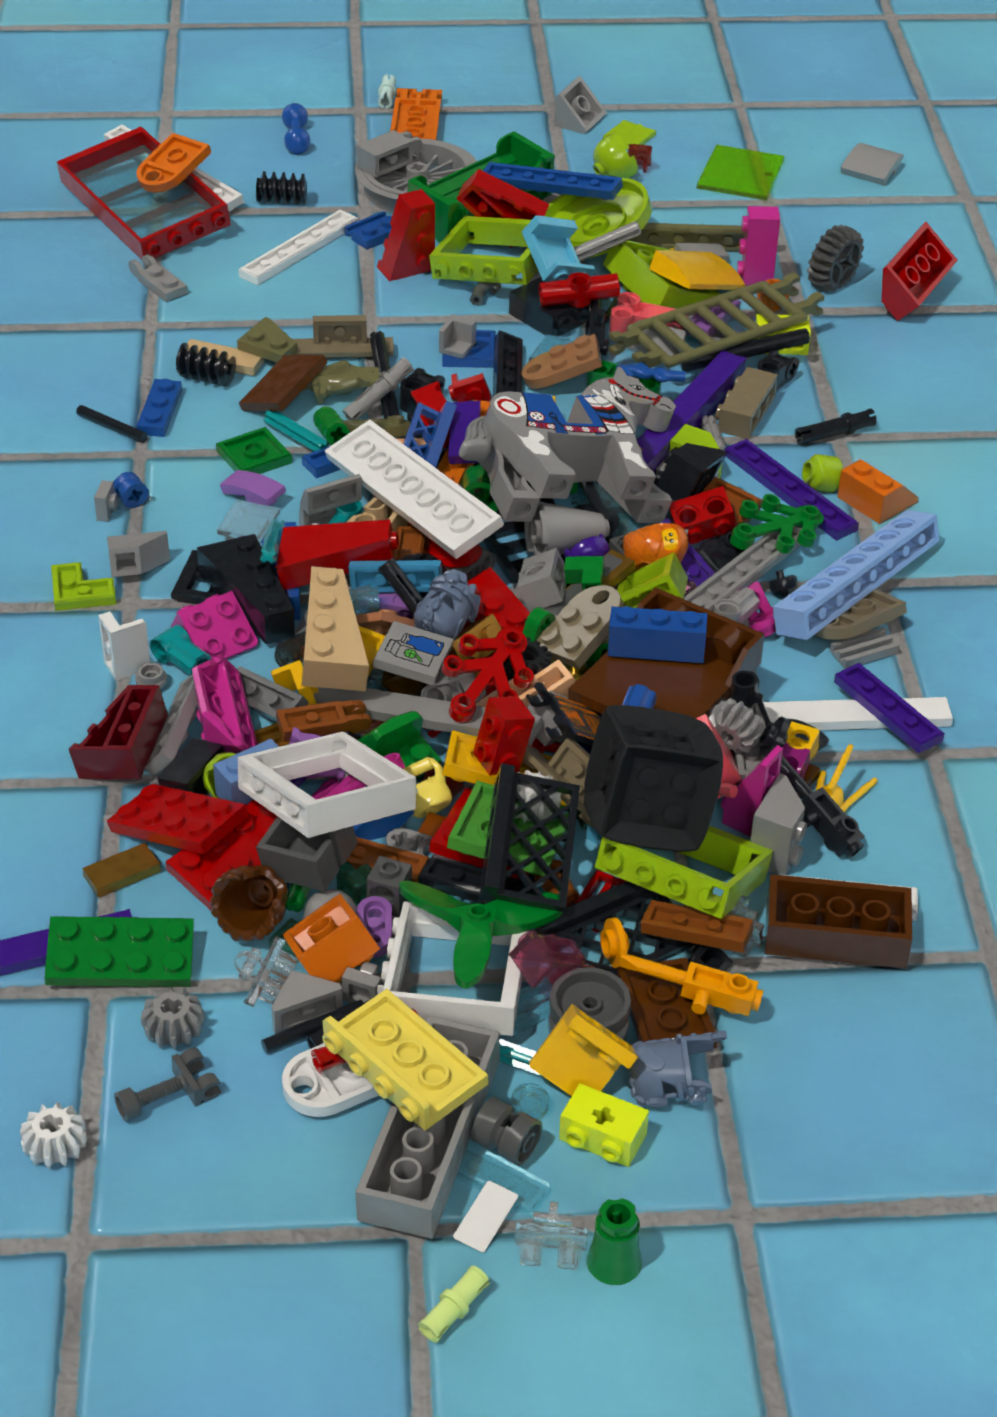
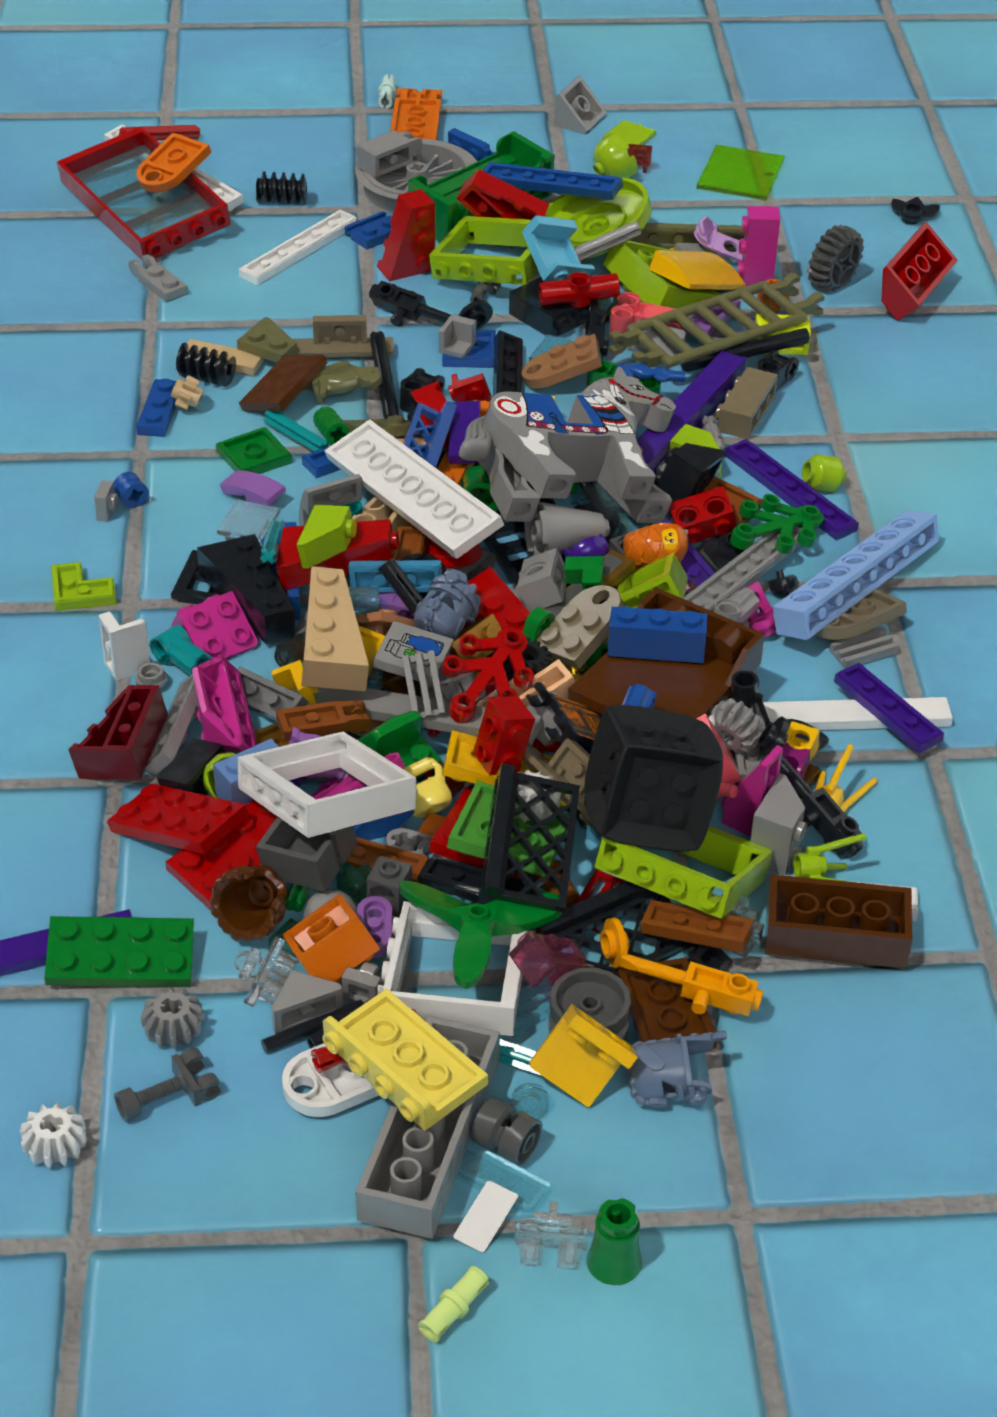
(111, 423): black bar -> none
(121, 870): pearl gold tile -> none
(137, 552): light grey slope -> none
(164, 132): none -> red axle
(187, 393): none -> tan gear
(296, 138): blue piece -> none
(325, 534): none -> lime slope
(386, 383): light grey pin -> none
(412, 305): none -> black piece
(419, 658): none -> light grey tile
(476, 147): none -> blue hinge
(603, 1125): neon yellow brick -> none
(714, 241): none -> lavender piece
(815, 865): none -> lime plant
(845, 424): black pin -> none
(871, 163): light grey slope -> none
(873, 492): orange slope -> none
(914, 210): none -> black plate

